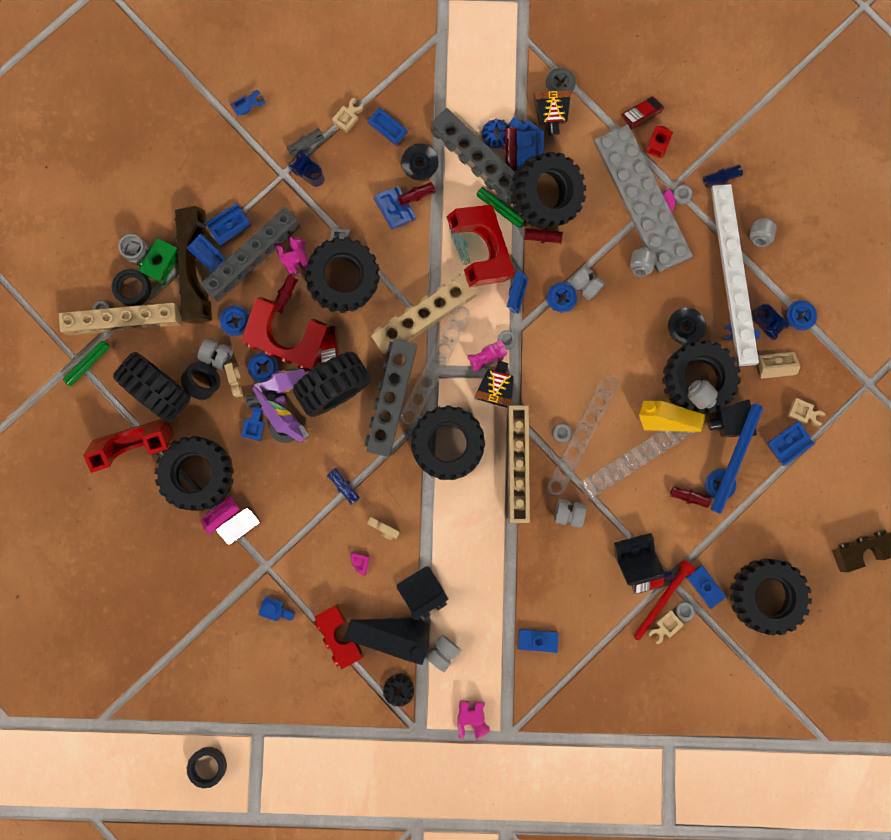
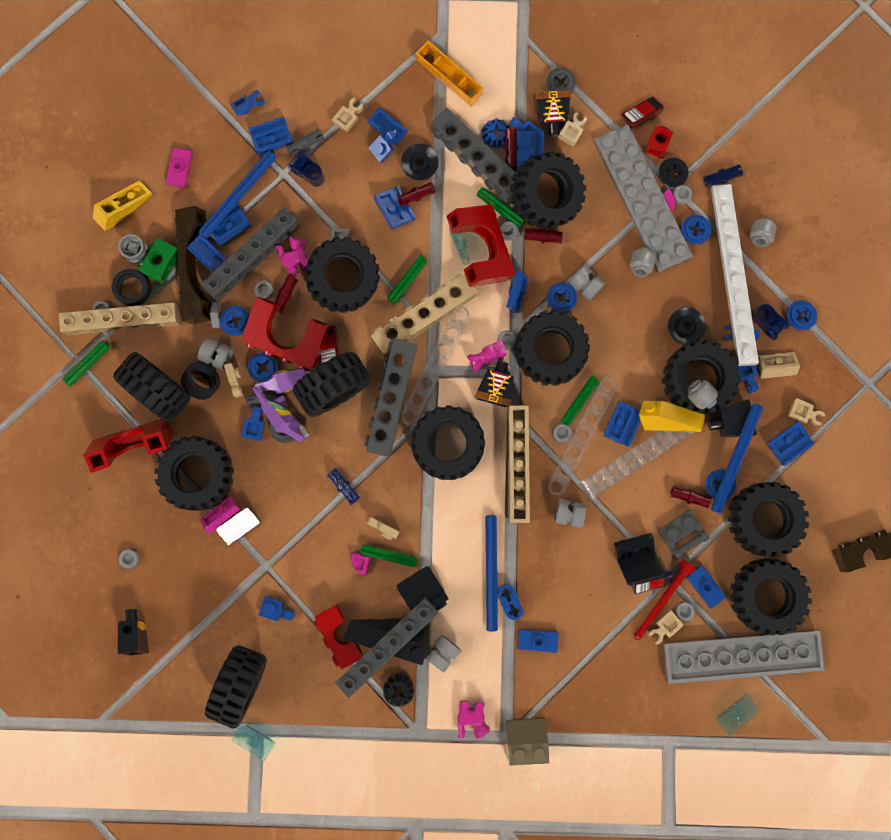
(120, 205): none -> yellow slope
(129, 558): none -> light grey tile
(132, 635): none -> black torso
(179, 168): none -> dark pink plate
(195, 778): black tyre -> none
(214, 314): none -> light grey tile
(235, 686): none -> black tyre
(237, 194): none -> blue axle
(253, 741): none -> clear light blue plate
(264, 289): none -> light grey tile
(270, 135): none -> blue plate
(382, 146): none -> plate
(387, 647): none -> dark grey brick
(389, 555): none -> green axle
(407, 279): none -> green axle
(449, 73): none -> light orange piece
(491, 574): none -> blue axle
(505, 603): none -> blue beam
(509, 230): none -> light grey tile
(527, 742): none -> dark tan slope
(569, 330): none -> black tyre
(572, 130): none -> tan plate
(579, 400): none -> green axle
(623, 424): none -> blue plate
(679, 529): none -> dark grey plate
(680, 169): none -> black gear
(703, 225): none -> blue gear
(737, 714): none -> clear light blue plate
(743, 657): none -> light grey plate
(747, 374): none -> blue plate
(793, 519): none -> black tyre

